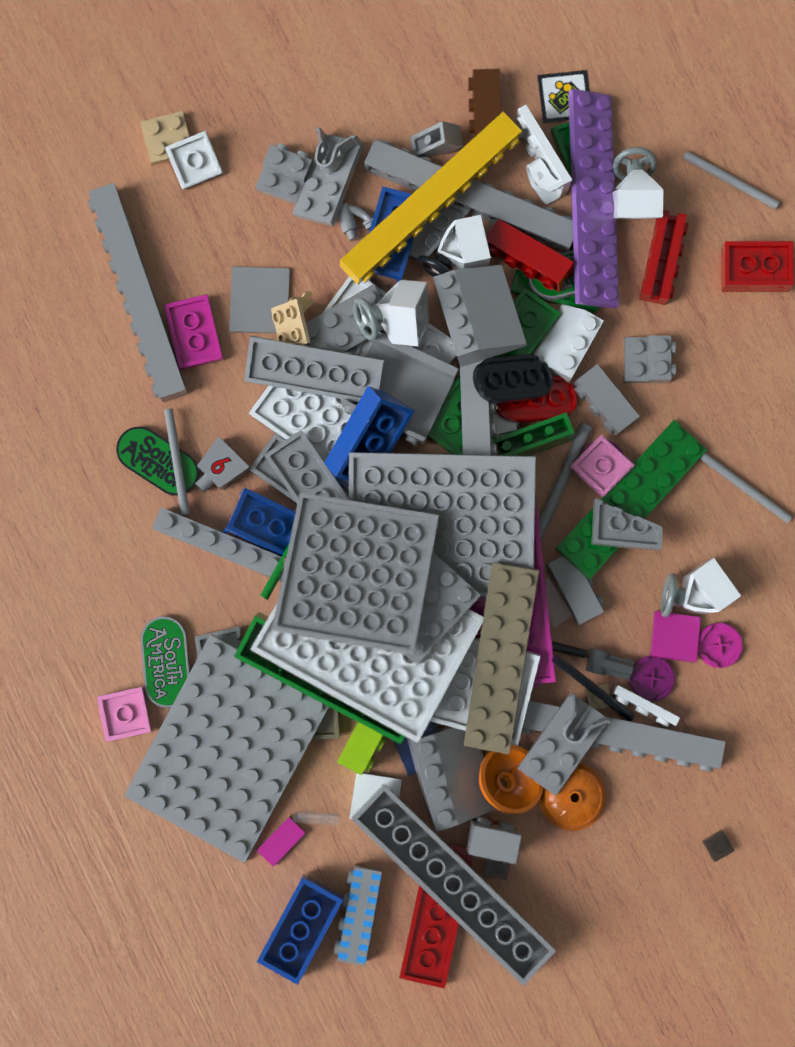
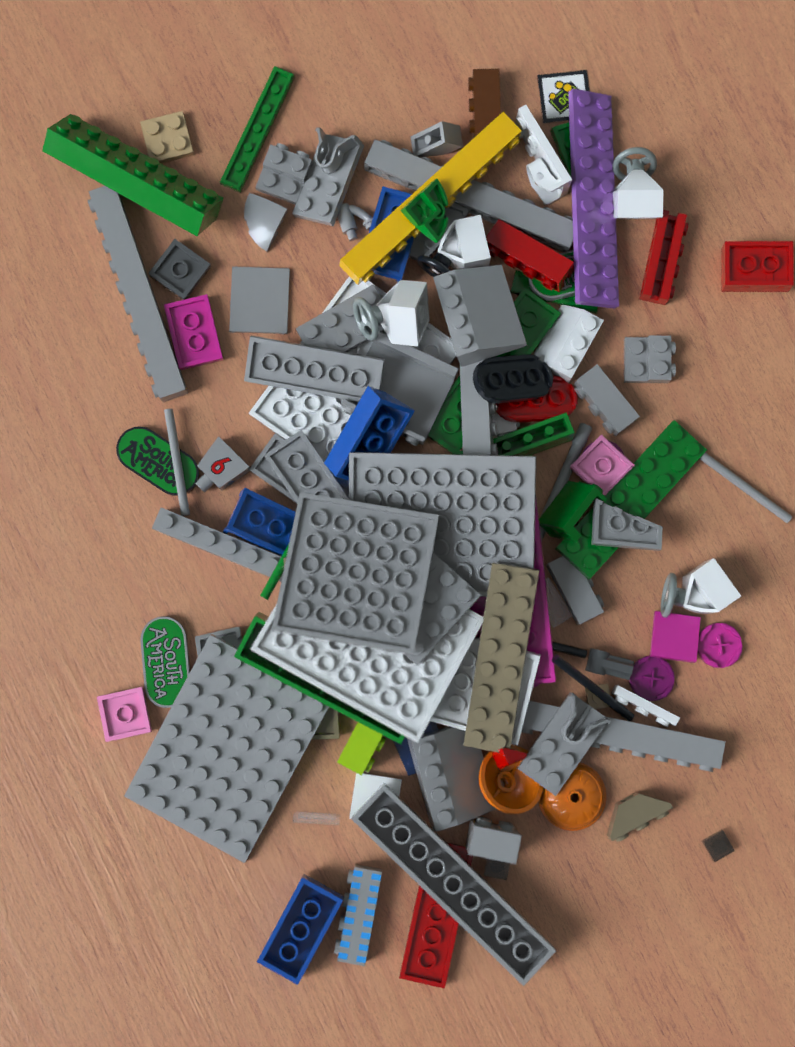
(132, 174): none -> green brick
(179, 269): none -> dark grey plate
(194, 160): white tile -> none
(257, 129): none -> green tile
(263, 219): none -> light grey brick
(281, 841): dark pink tile -> none
(290, 319): tan plate -> none
(428, 210): none -> green brick
(507, 757): none -> red slope
(568, 508): none -> green panel
(635, 813): none -> dark tan slope
(730, 179): light grey axle -> none

